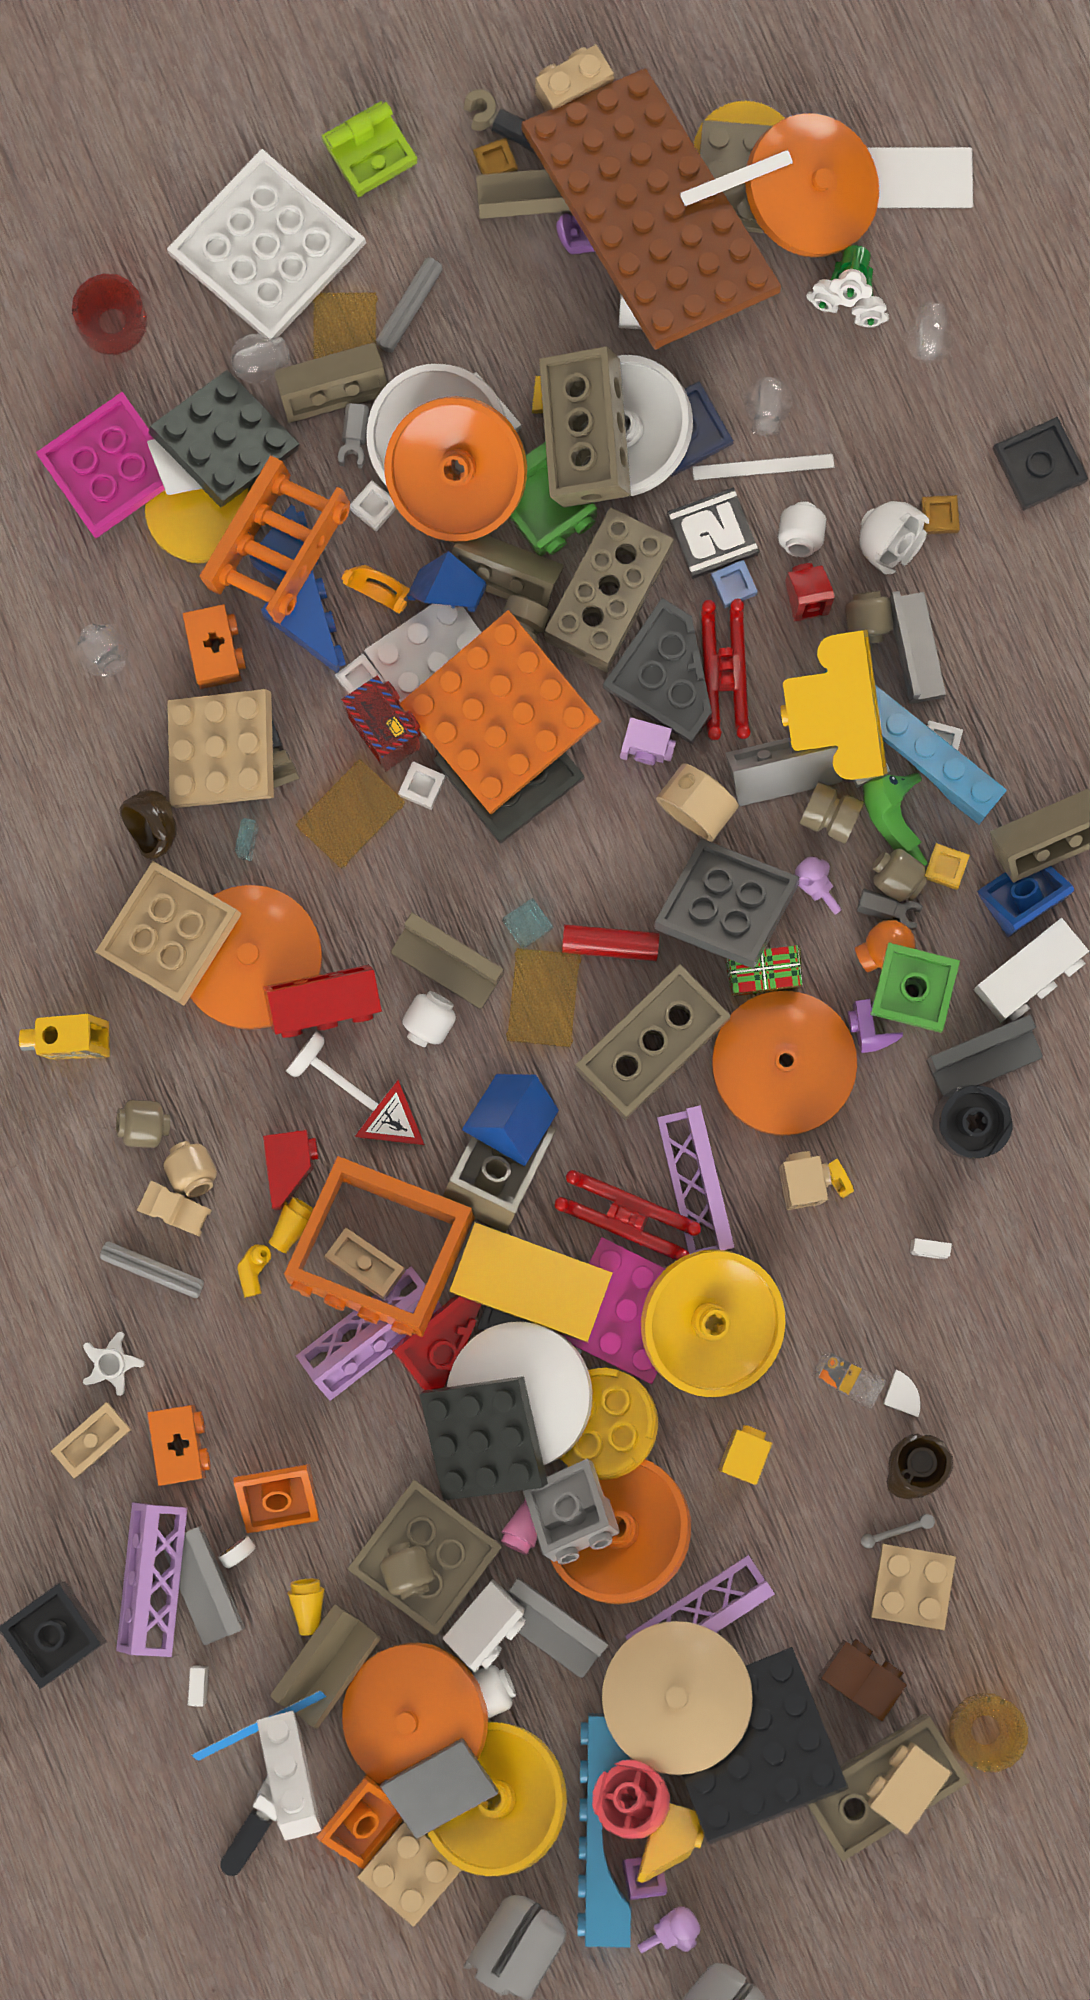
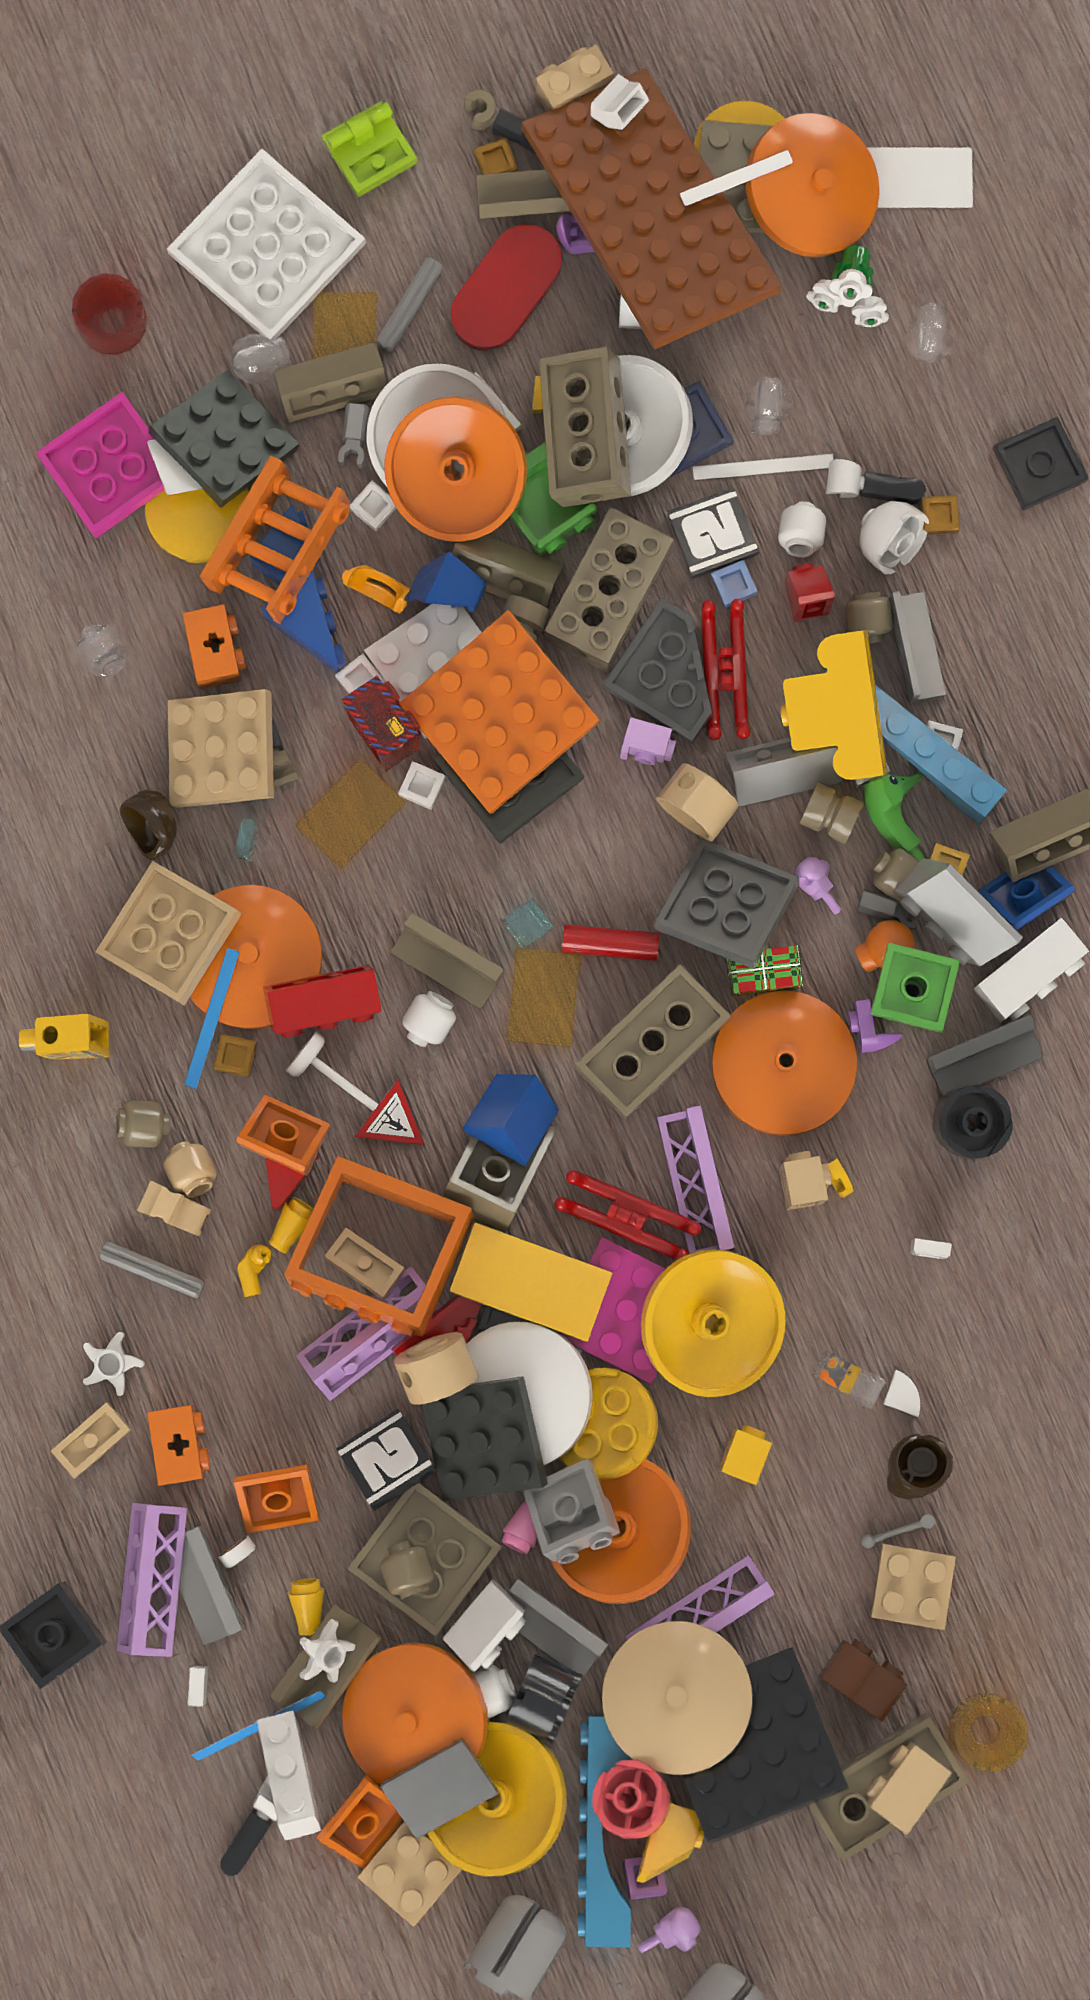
(211, 1018): none -> dark azure sticker
(235, 1055): none -> pearl gold tile
(283, 1134): none -> orange slope
(325, 1653): none -> white animal
(386, 1459): none -> tile
(436, 1368): none -> tan piece
(506, 287): none -> red tile
(544, 1698): none -> black brick
(618, 103): none -> white piece
(846, 479): none -> piece
(956, 913): none -> light grey slope

